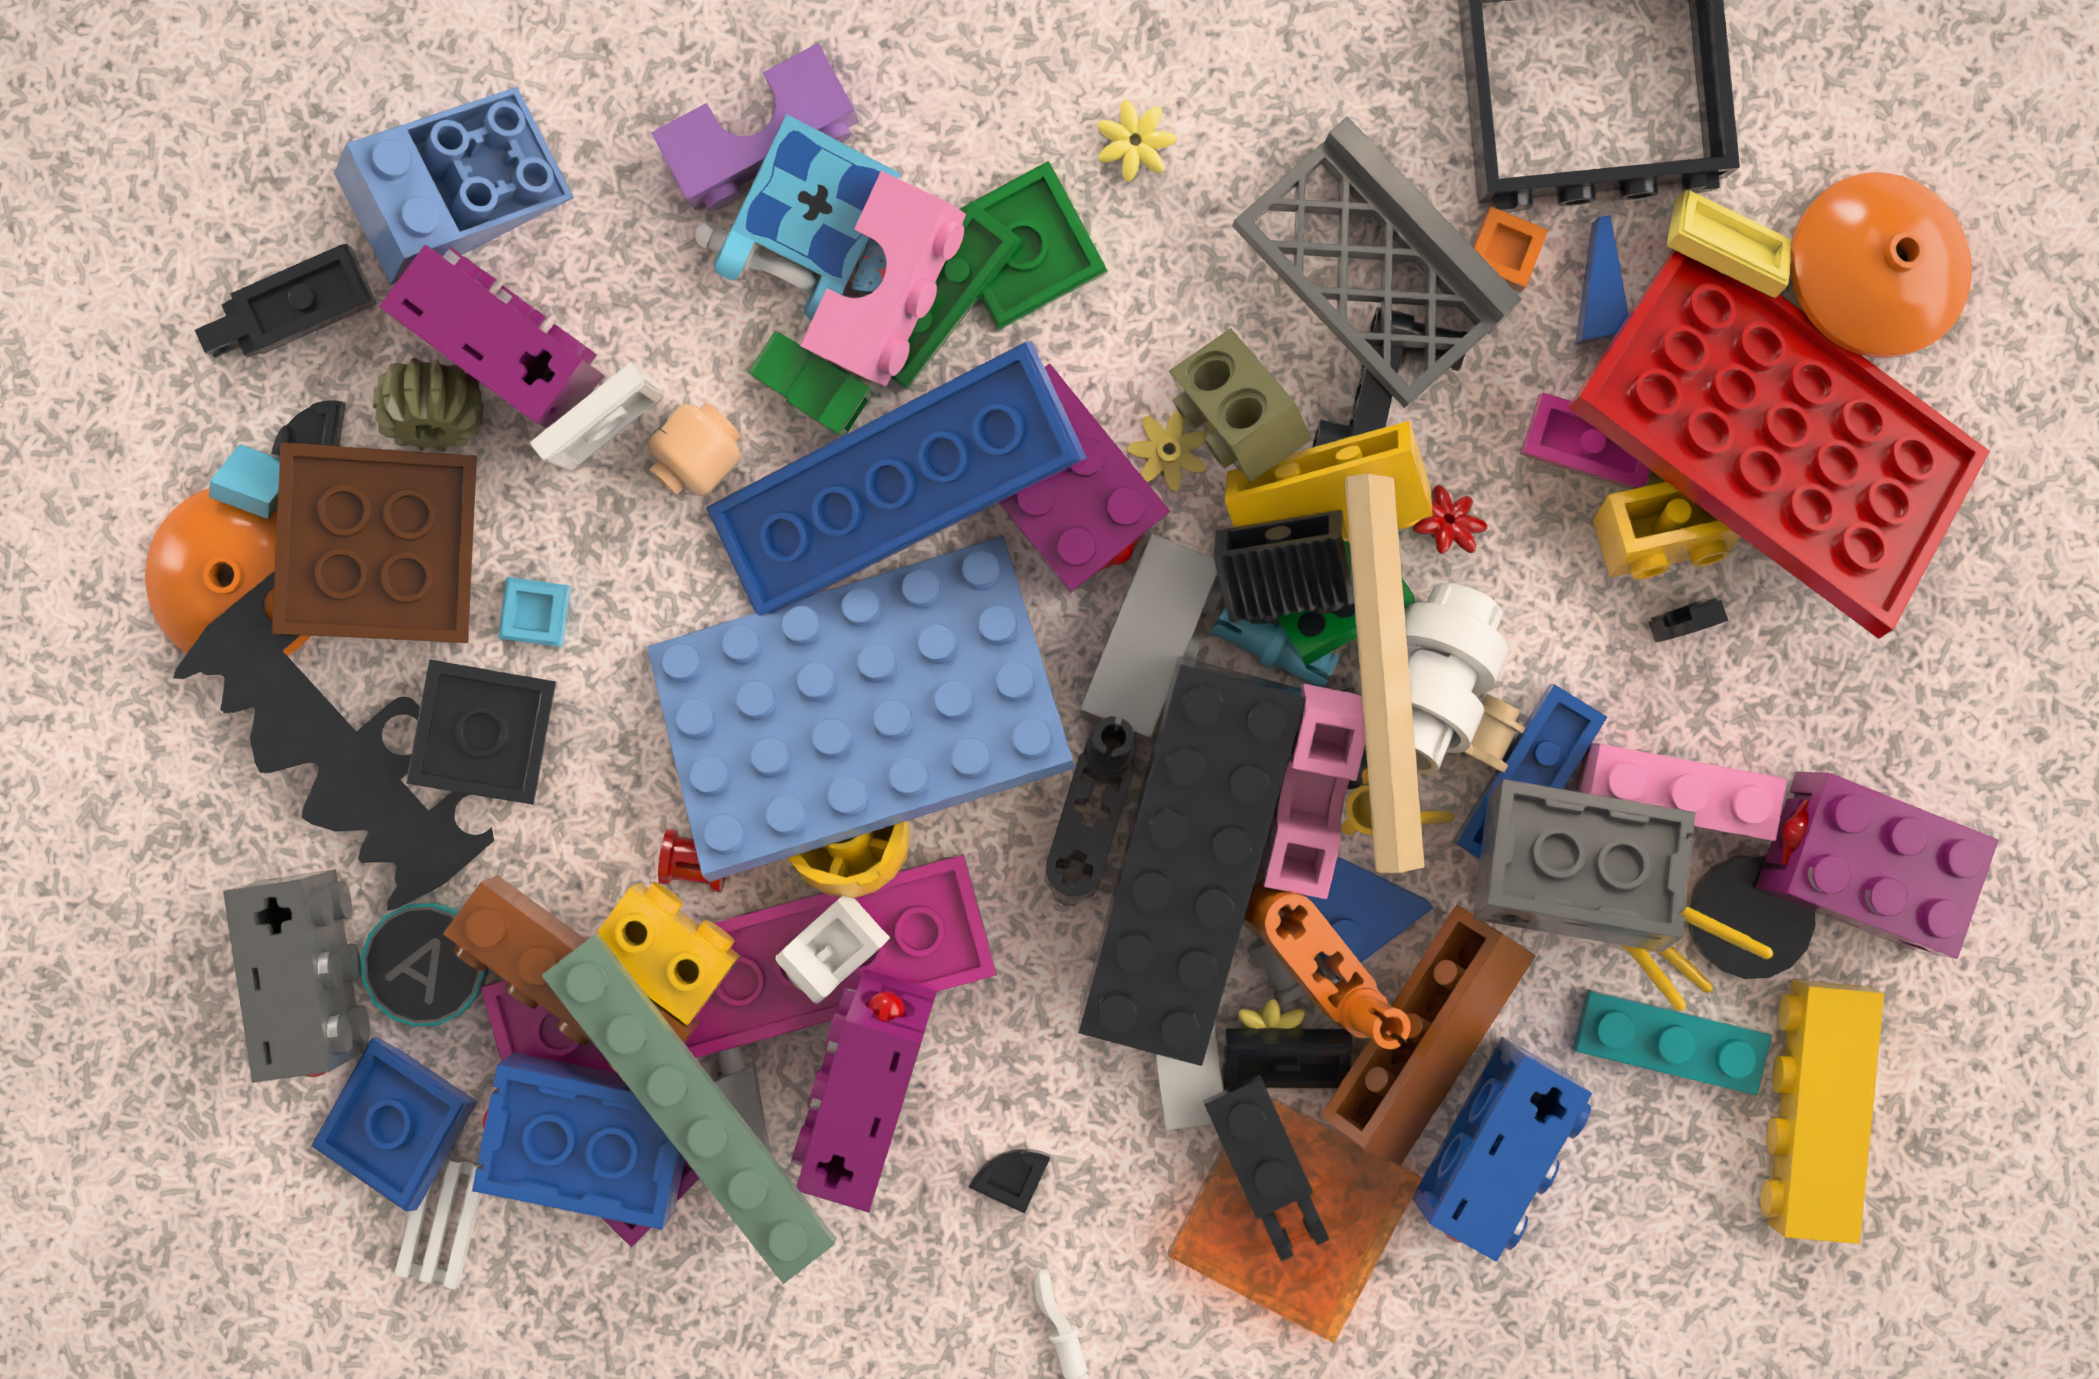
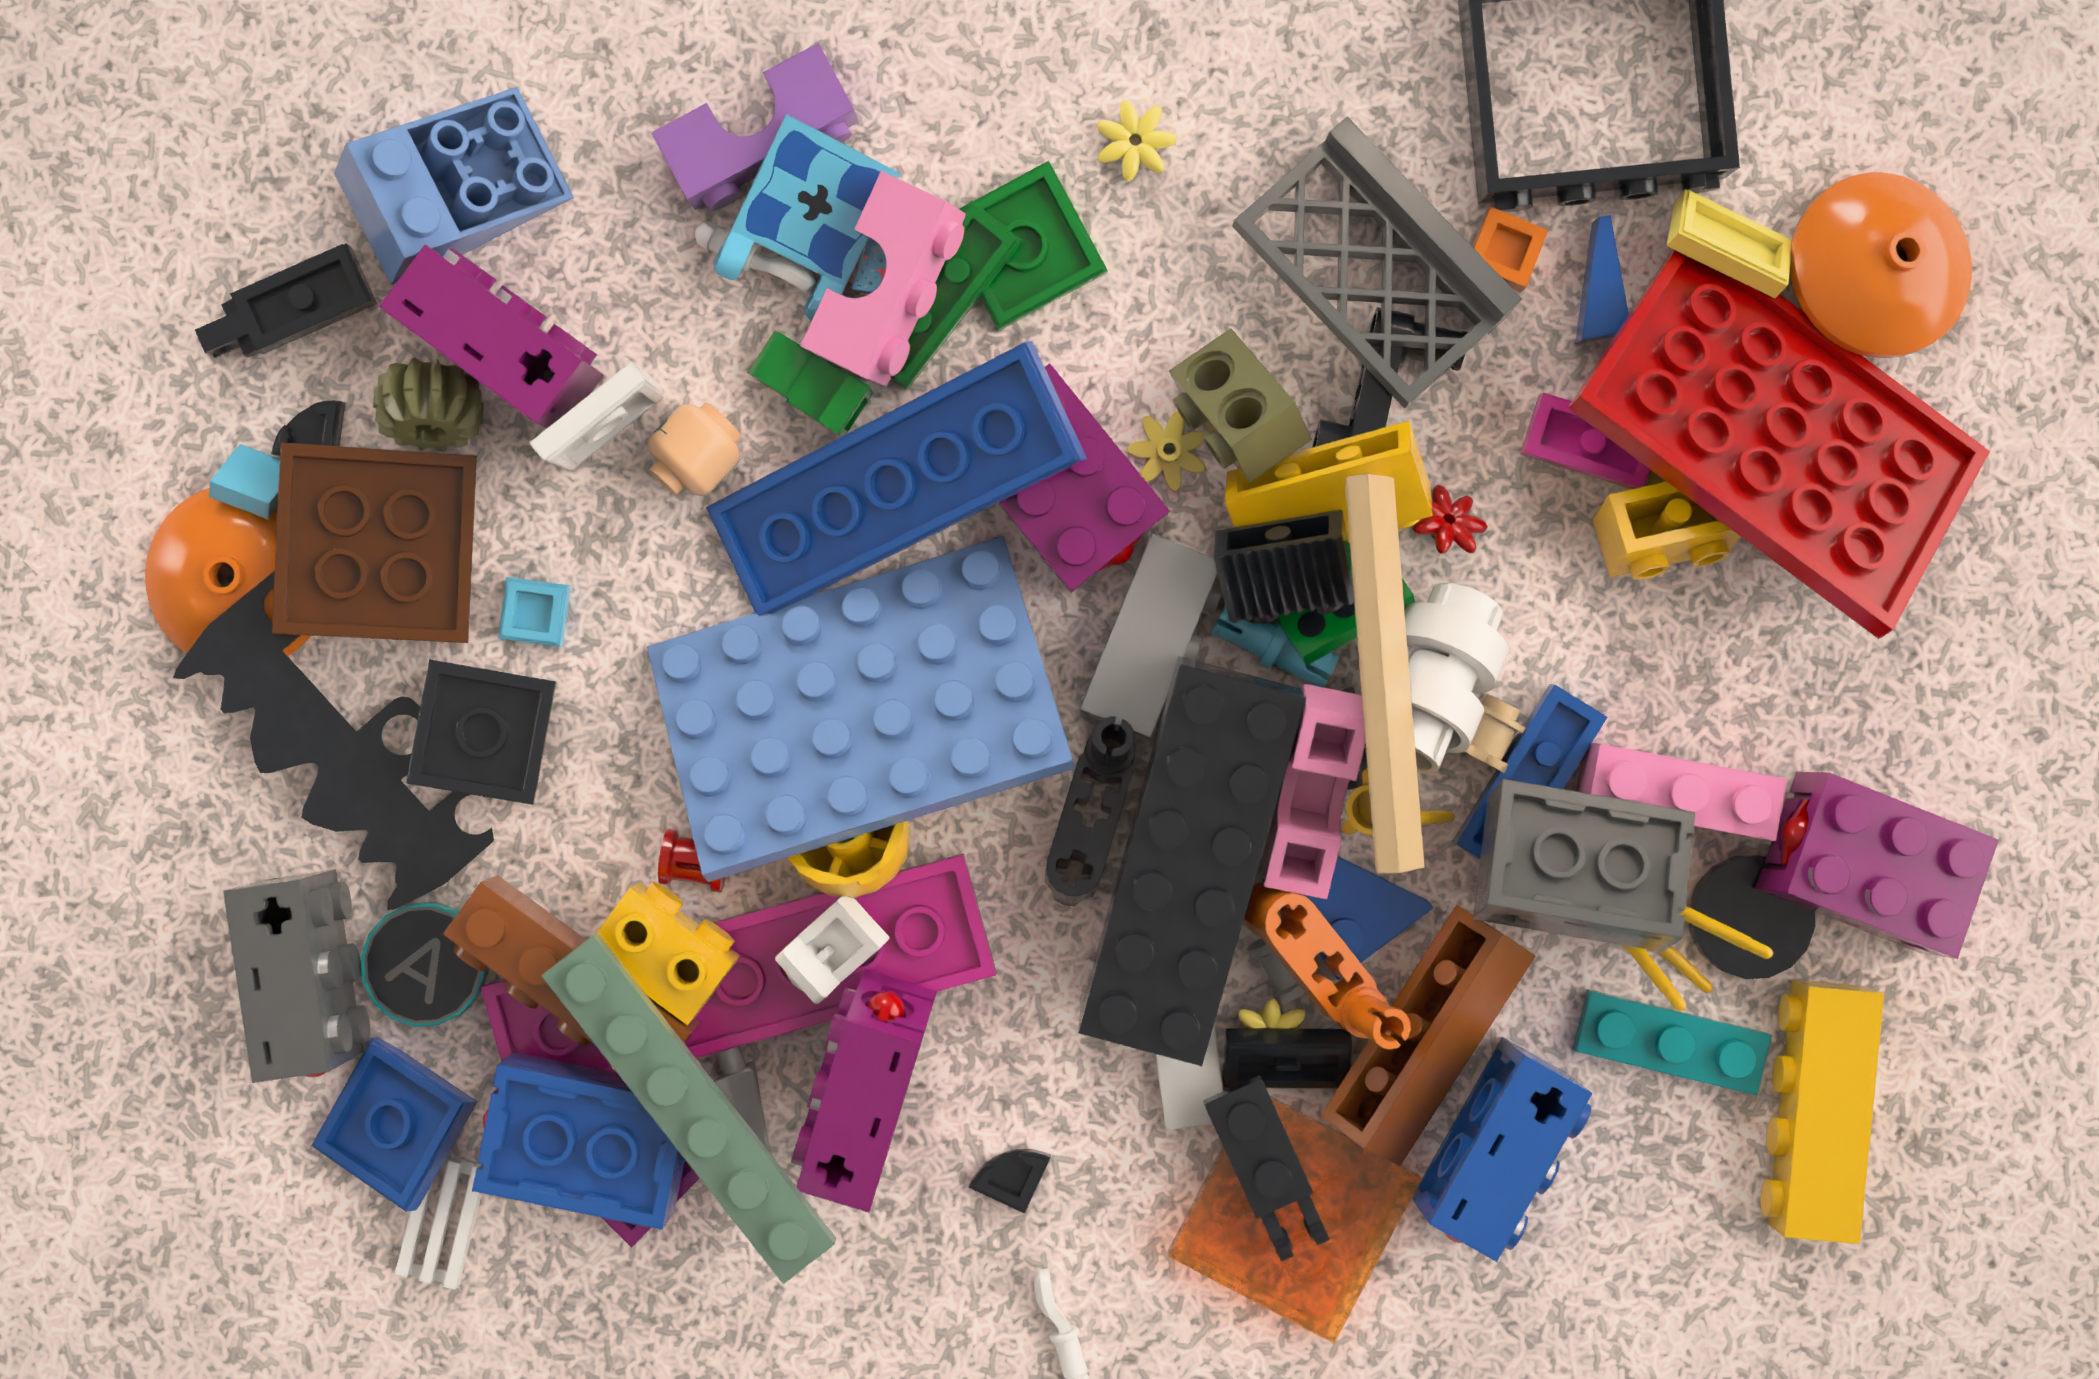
(1698, 615): black tile -> none

